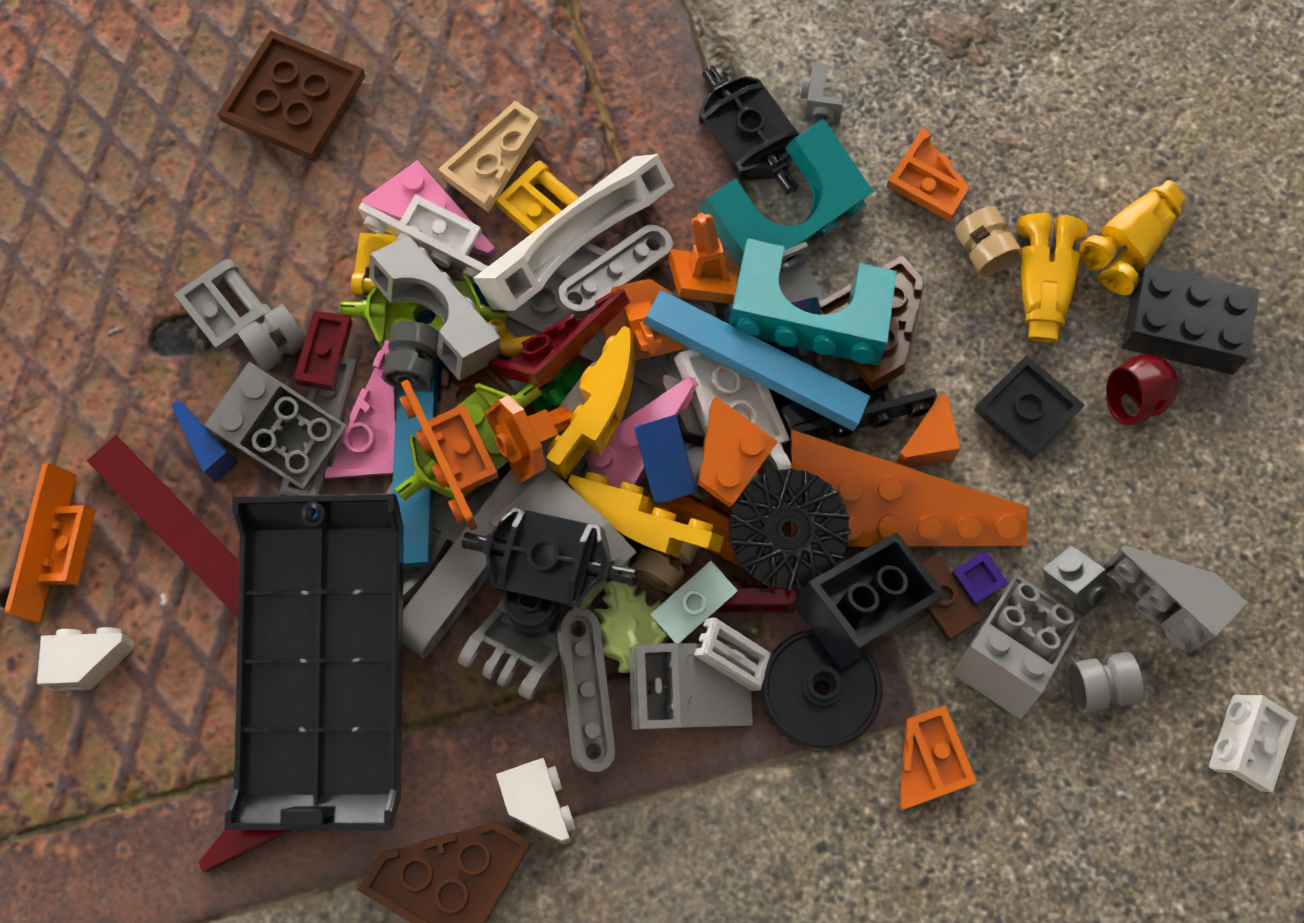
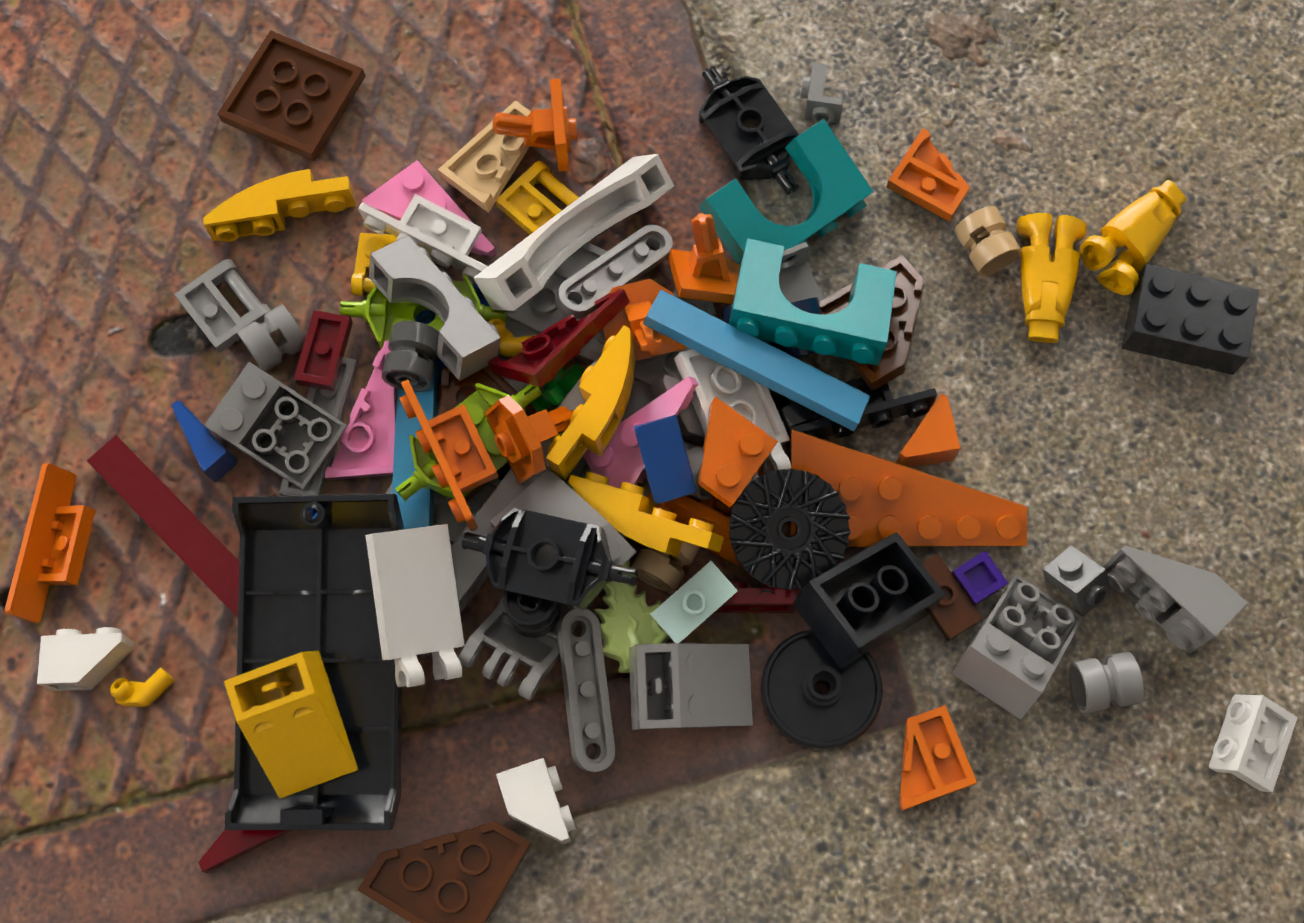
(140, 693): none -> yellow arm
(264, 205): none -> yellow slope
(292, 722): none -> yellow slope
(416, 601): none -> white tile
(543, 127): none -> orange piece
(710, 643): white tile -> none
(1029, 407): black plate -> none
(1148, 382): dark red helmet -> none

